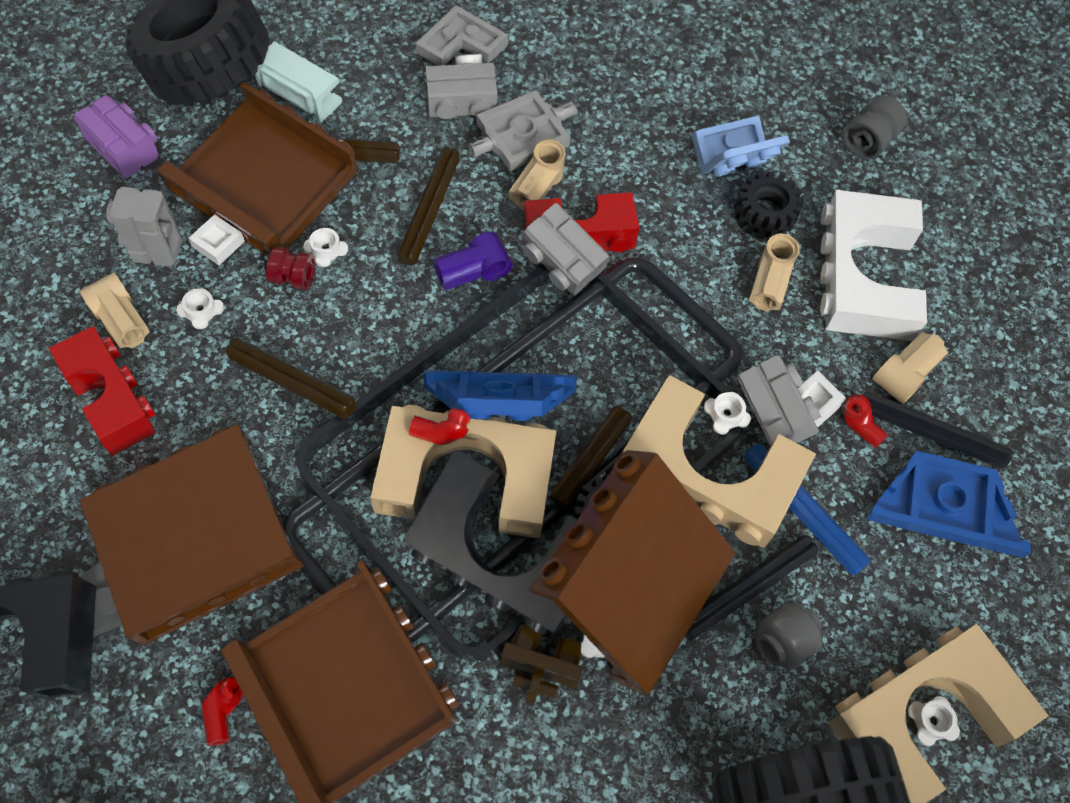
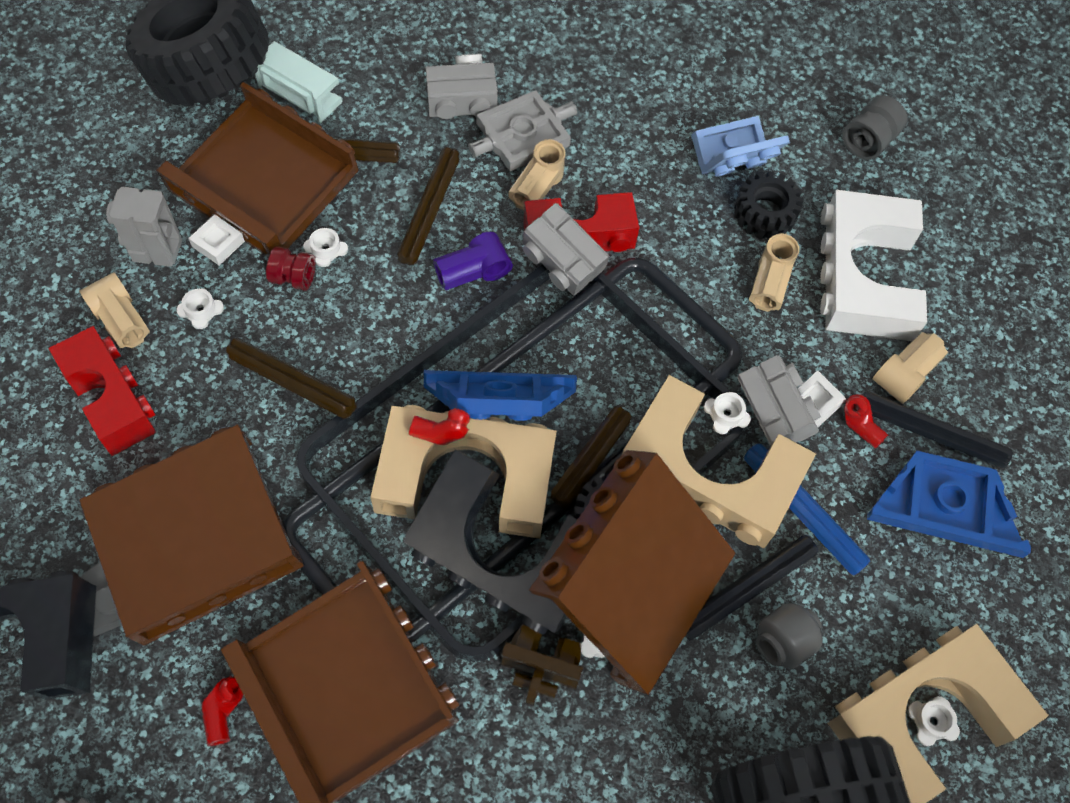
(117, 135): medium lavender brick -> none
(461, 31): light grey plate -> none

